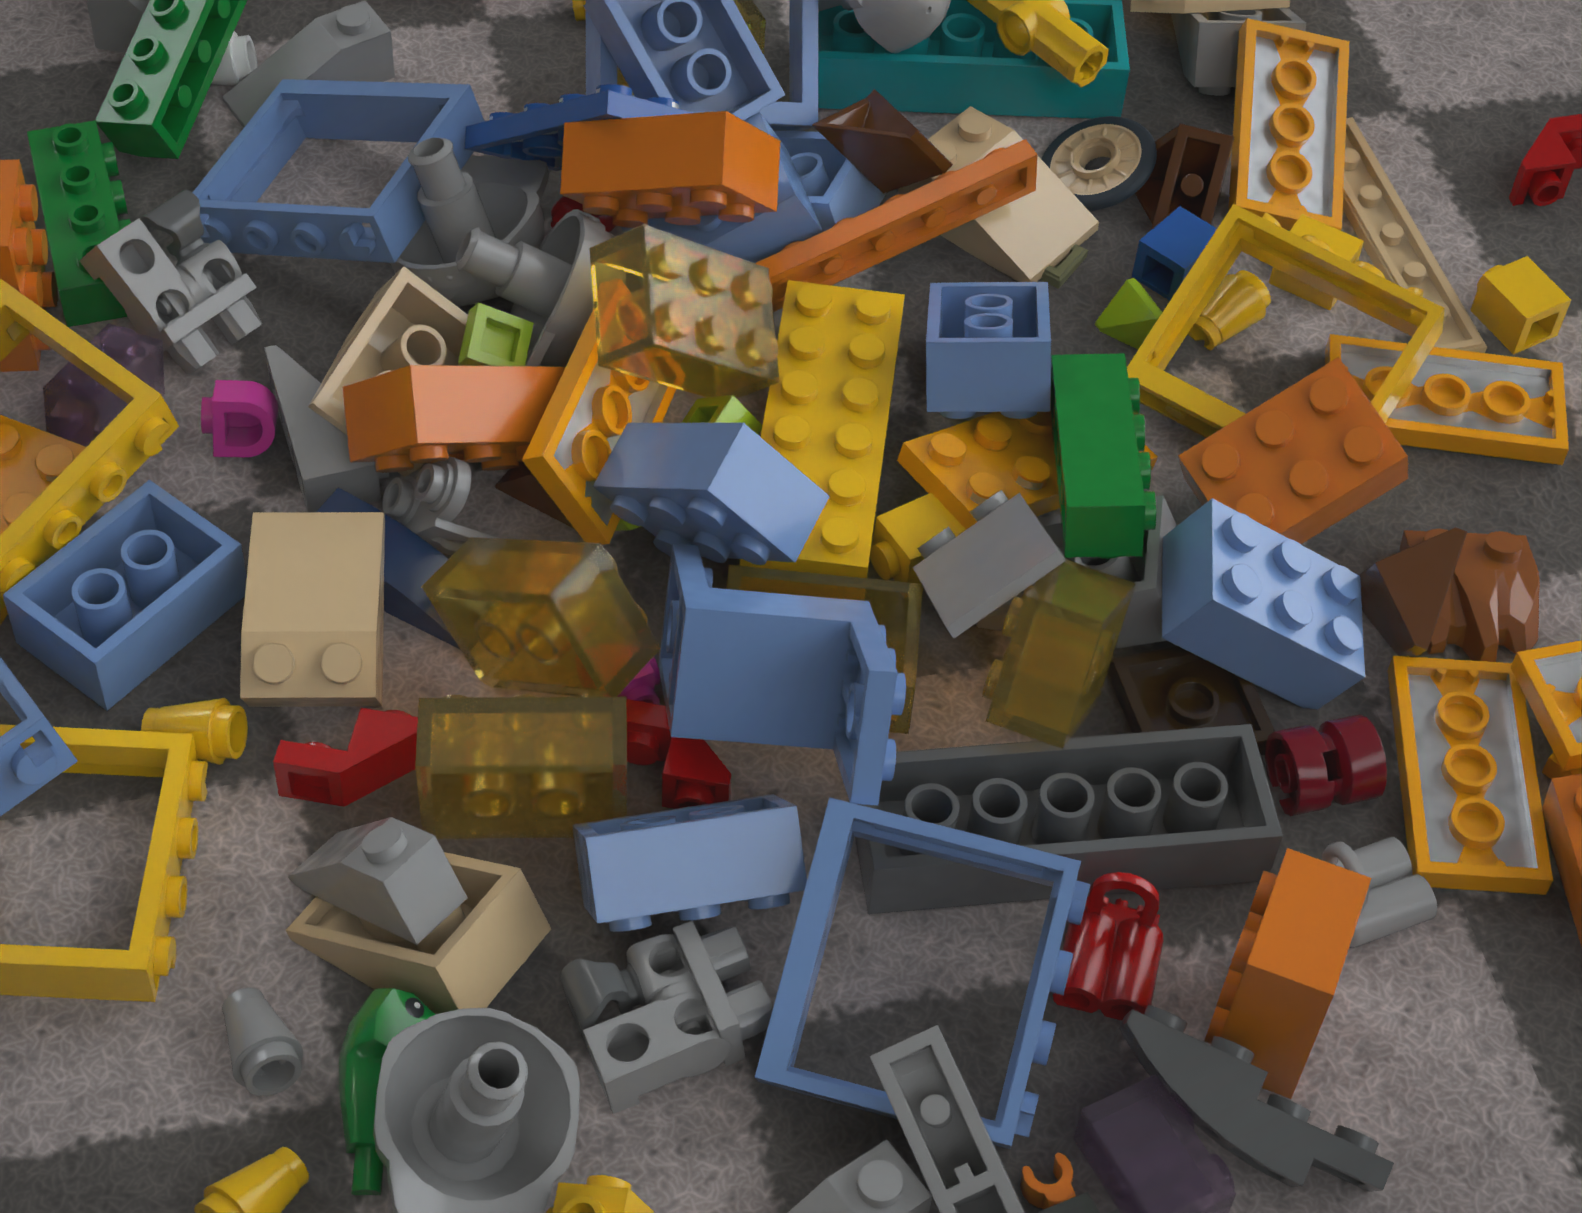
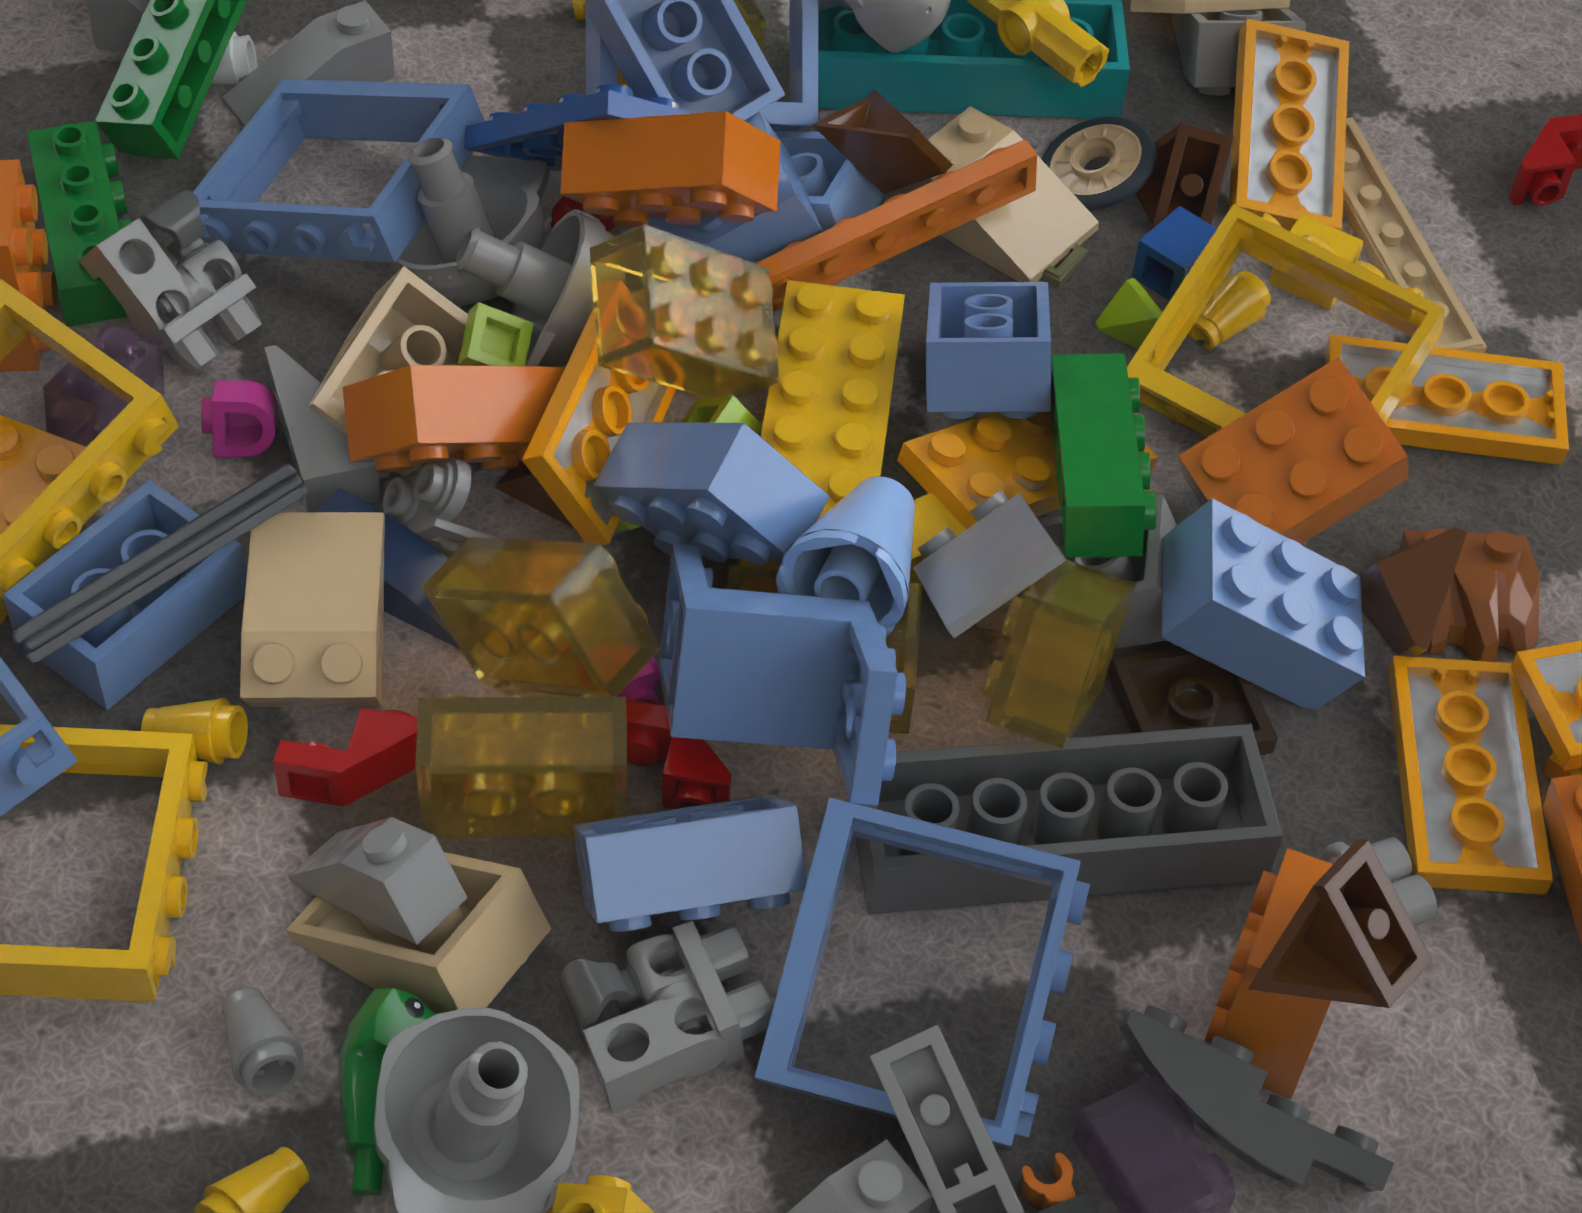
(158, 563): none -> black axle
(857, 551): none -> light blue cone
(1114, 950): red piece -> none
(1334, 763): dark red wheel -> none
(1347, 939): none -> reddish brown slope
(1520, 304): yellow brick -> none

